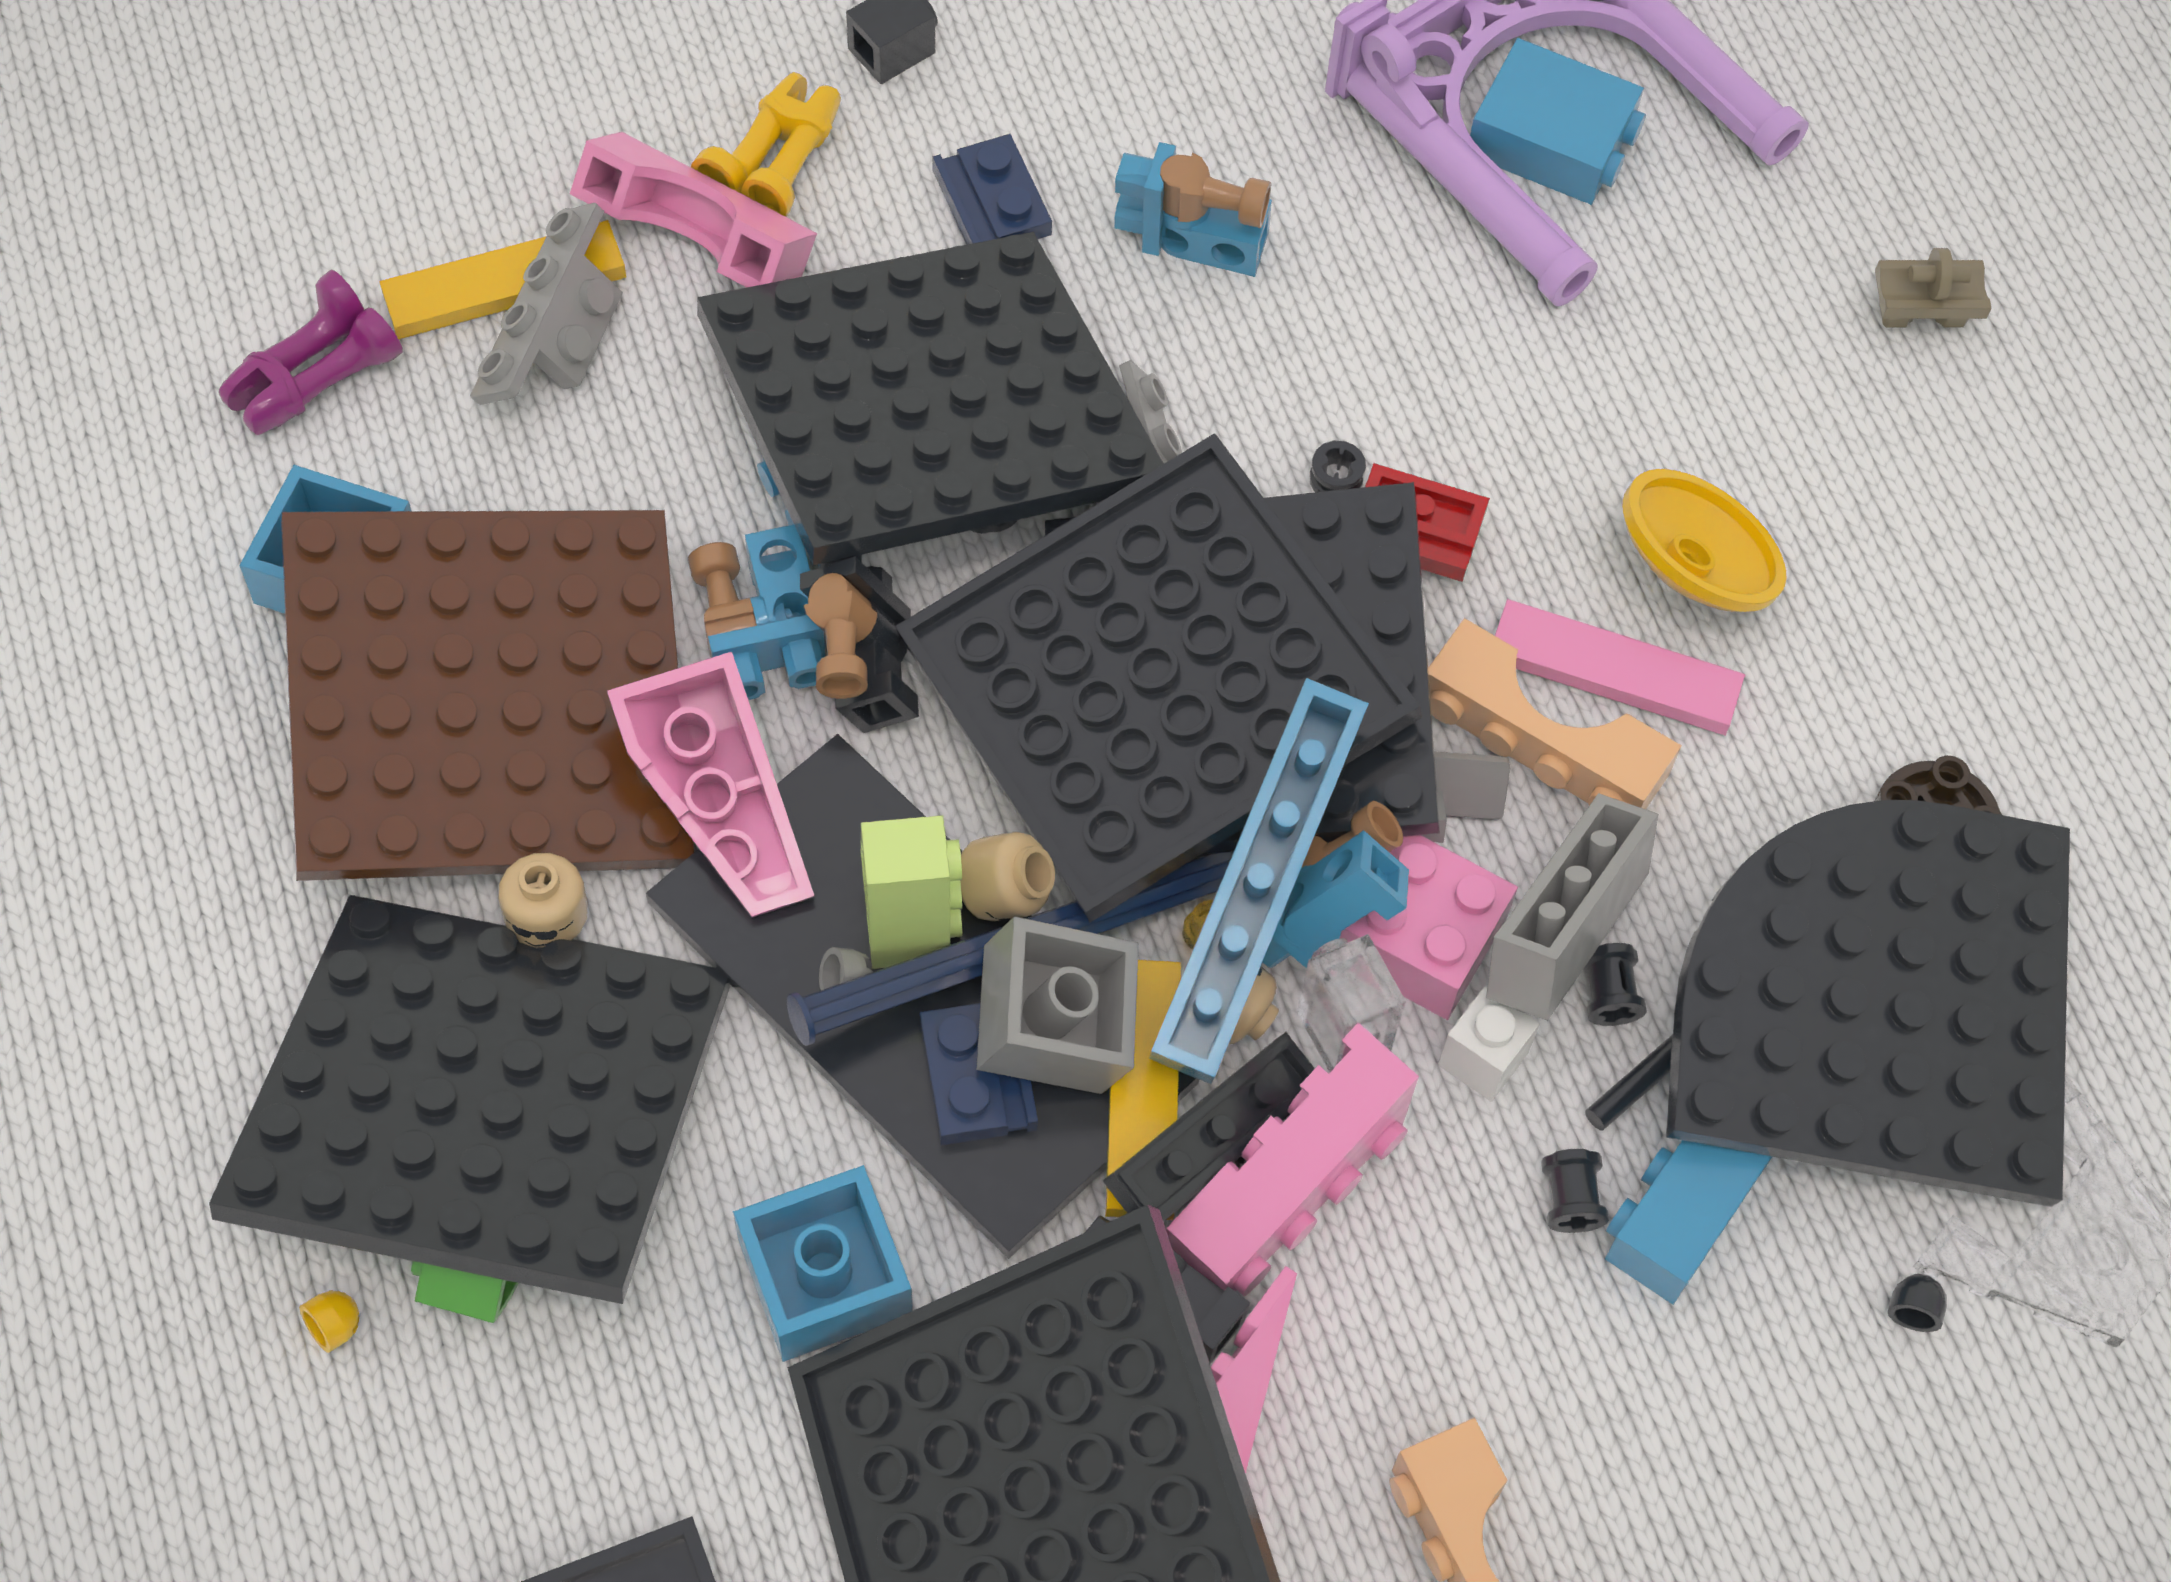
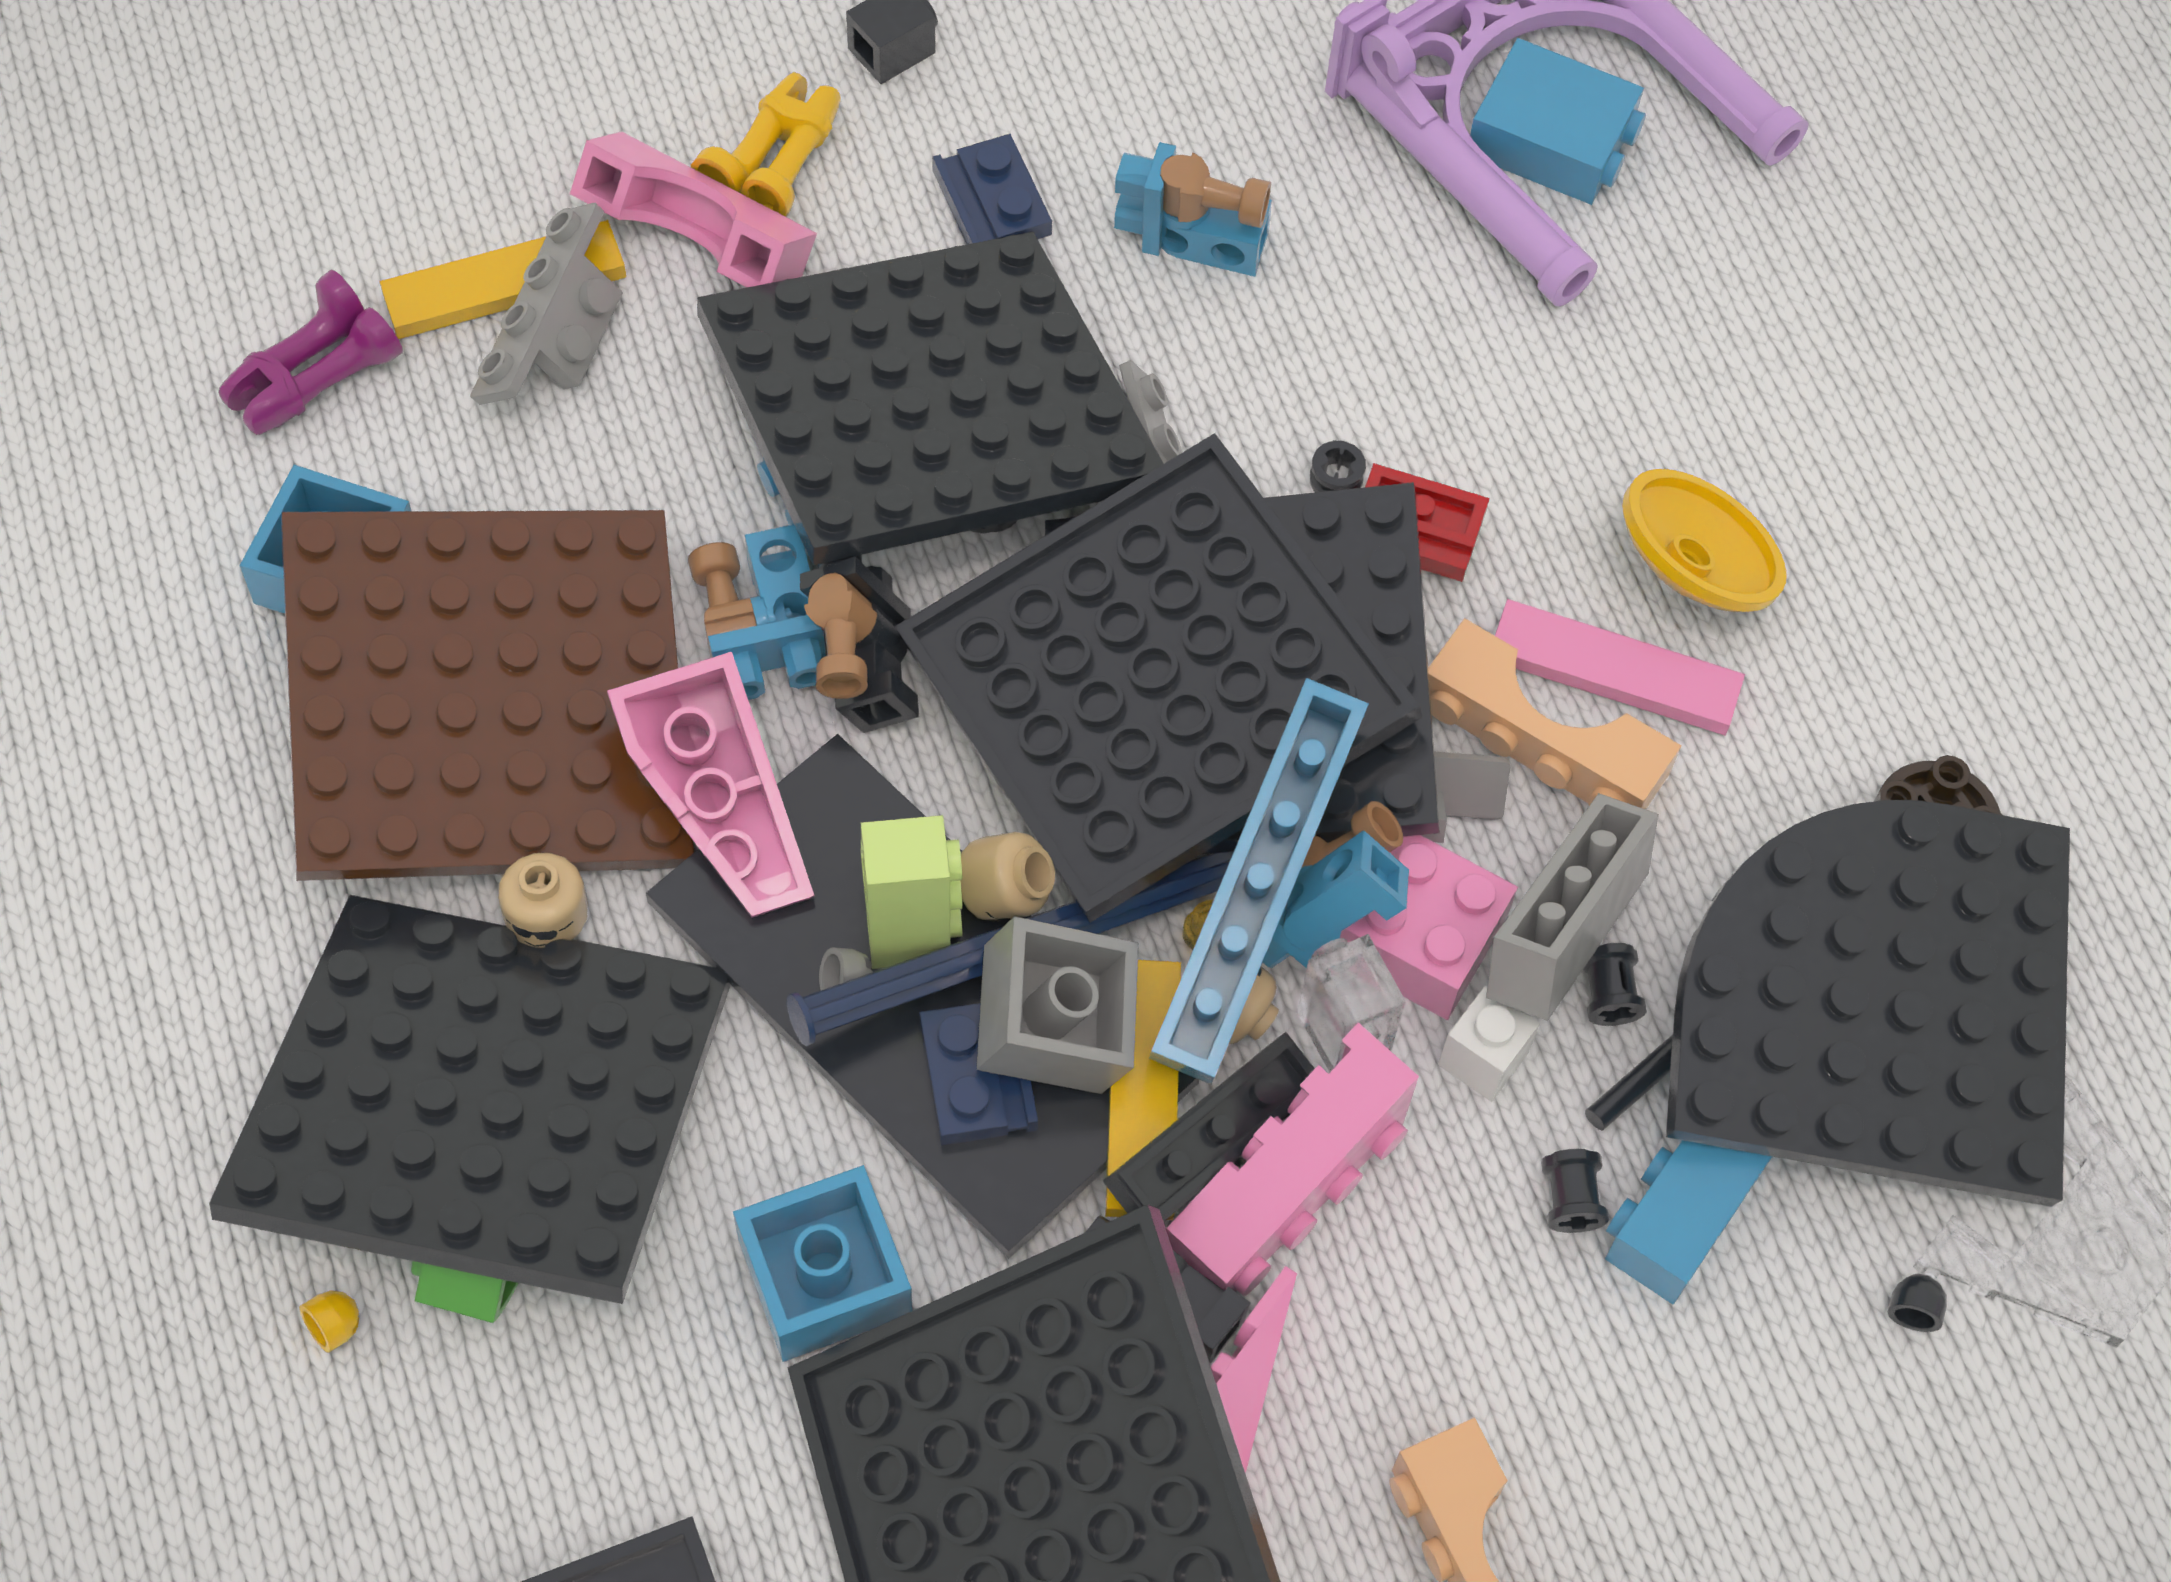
(1932, 289): dark tan hips -> none

